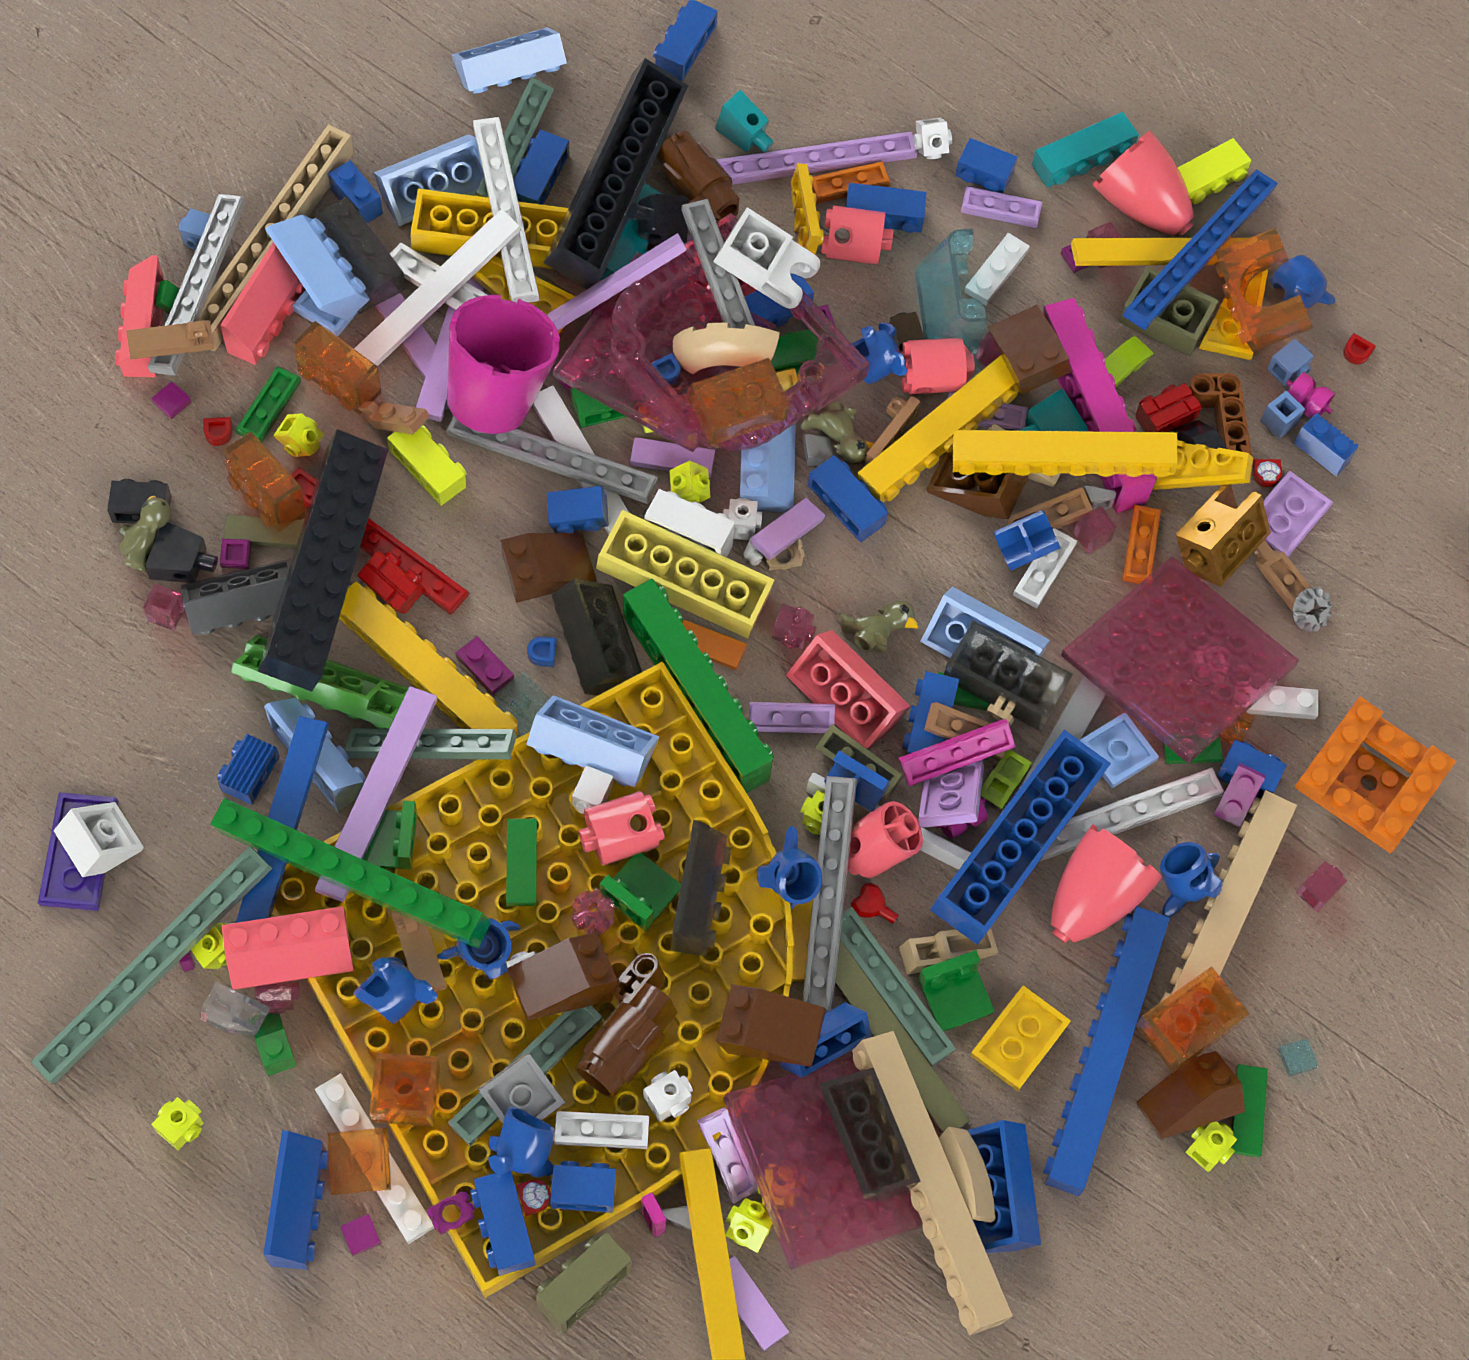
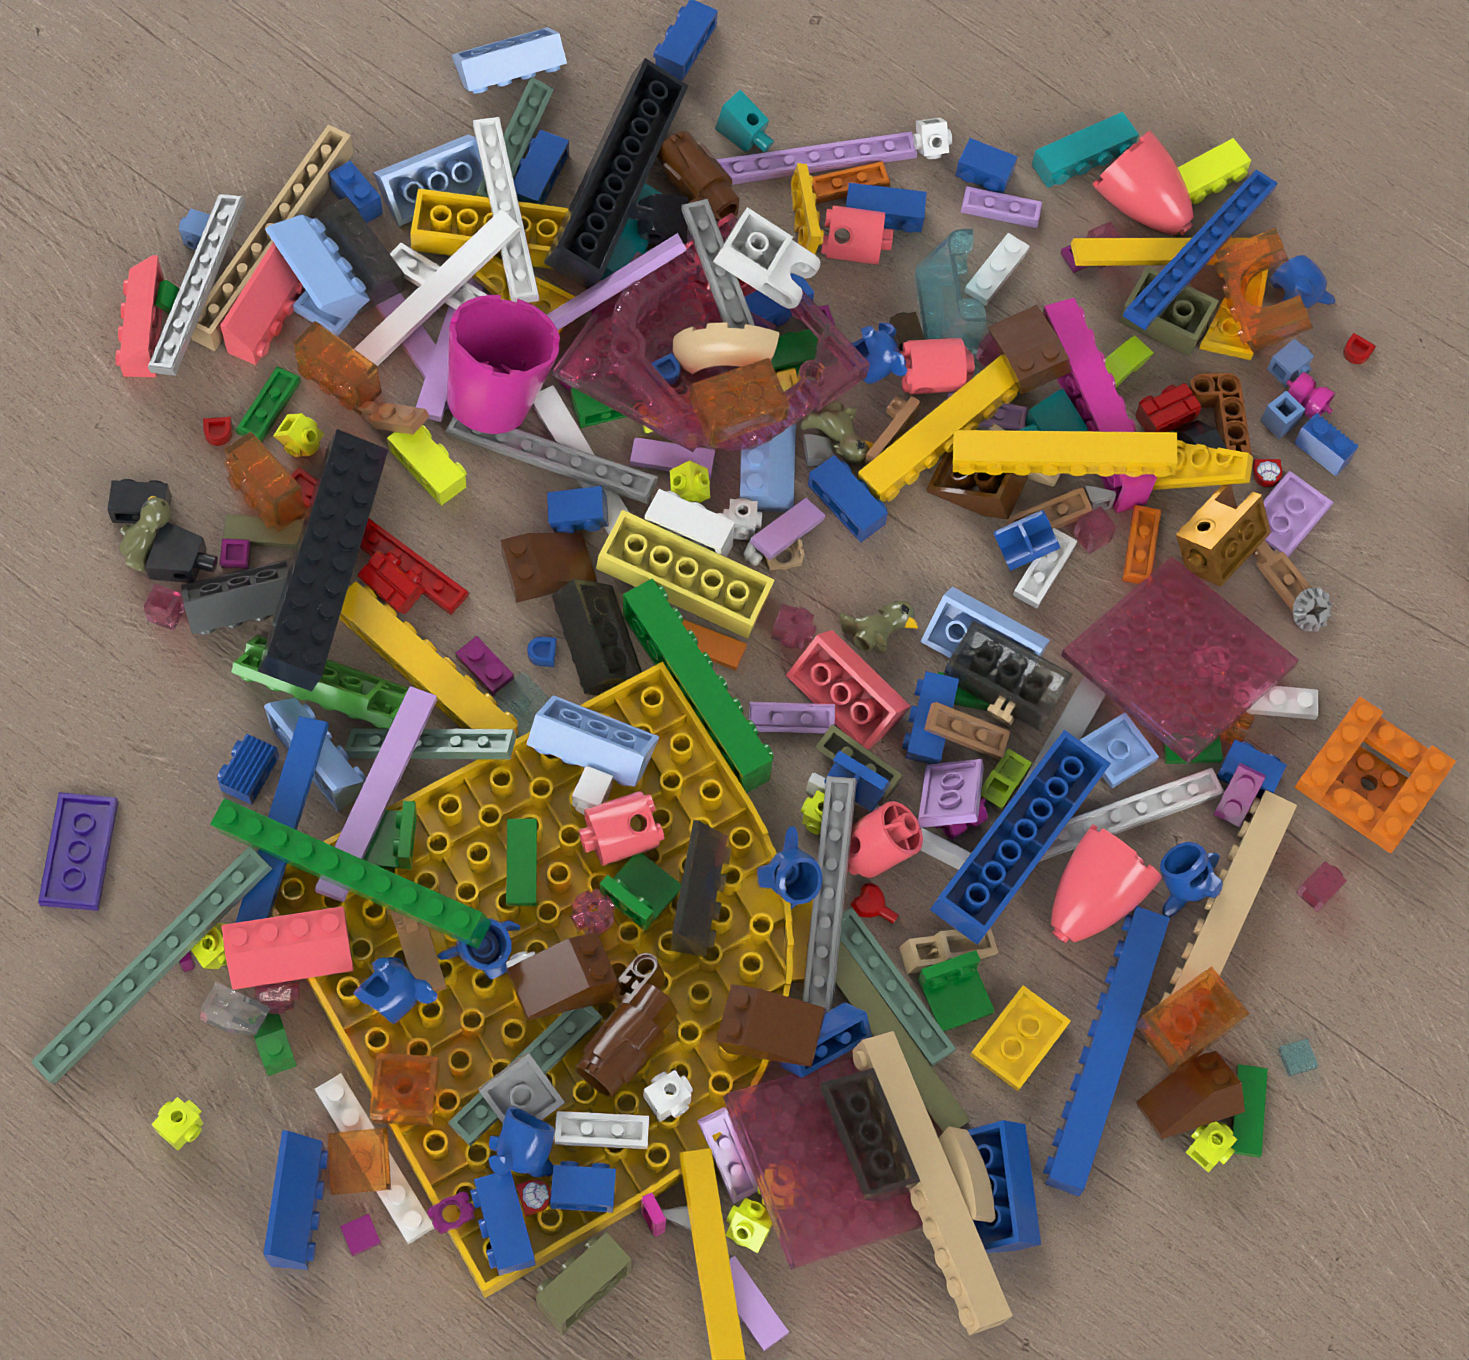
(97, 838): white slope -> none
(170, 339): medium nougat hinge -> none
(171, 400): magenta tile -> none
(957, 752): dark pink tile -> none

